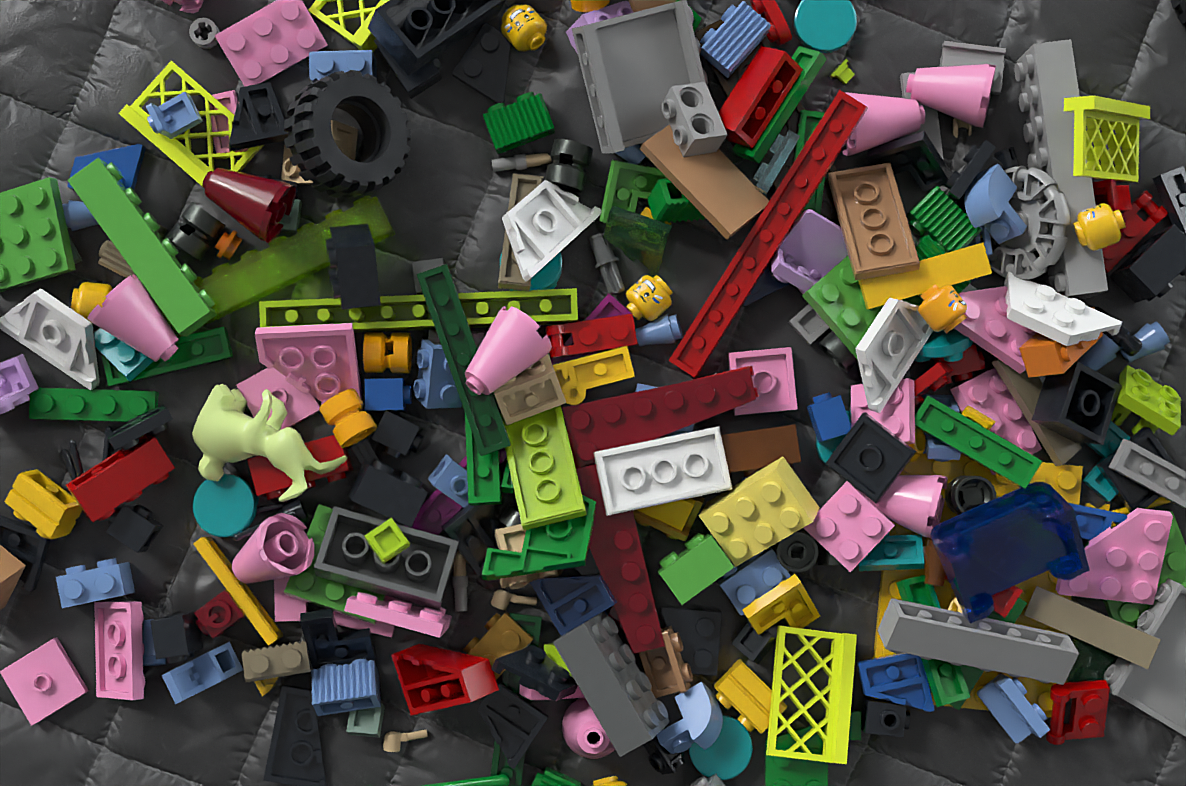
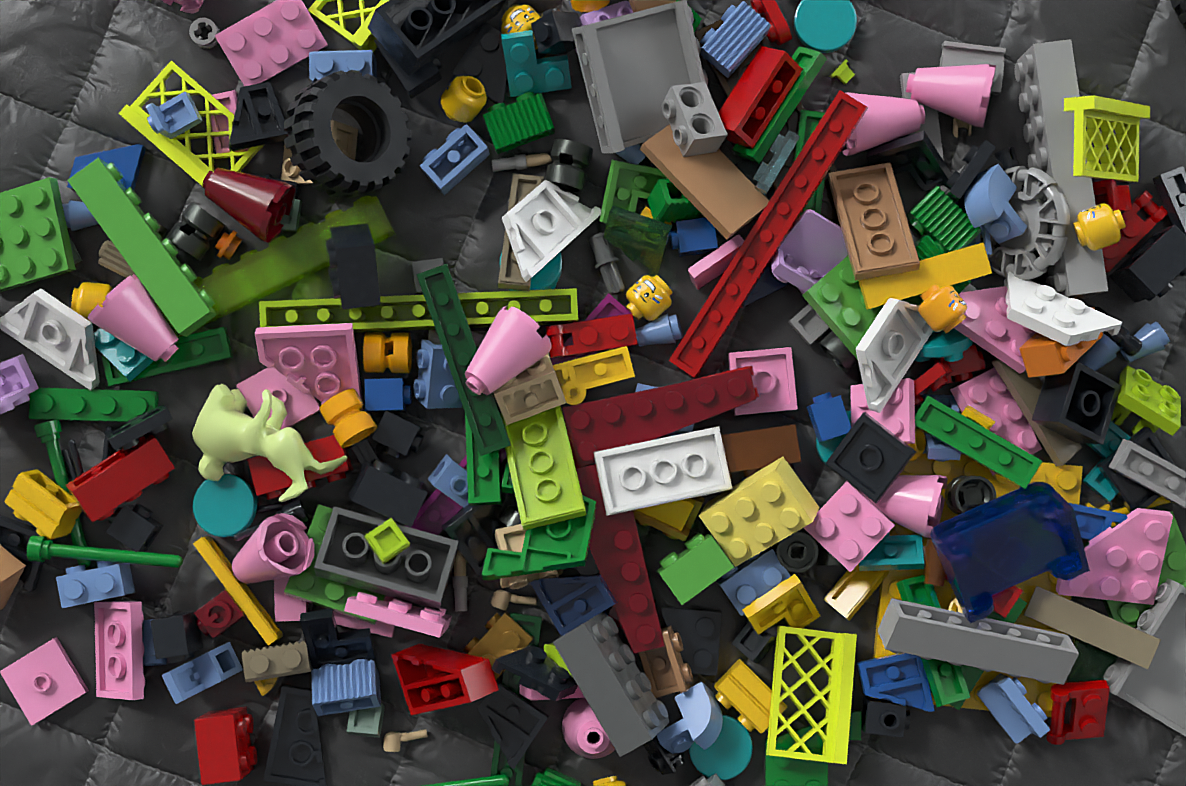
(41, 548): none -> green piece
(49, 434): none -> green piece
(225, 745): none -> red brick
(454, 158): none -> medium blue brick
(463, 99): none -> yellow head
(532, 74): none -> teal plate
(554, 31): none -> black brick
(694, 237): none -> blue brick
(714, 263): none -> bright pink tile
(854, 590): none -> yellow tile

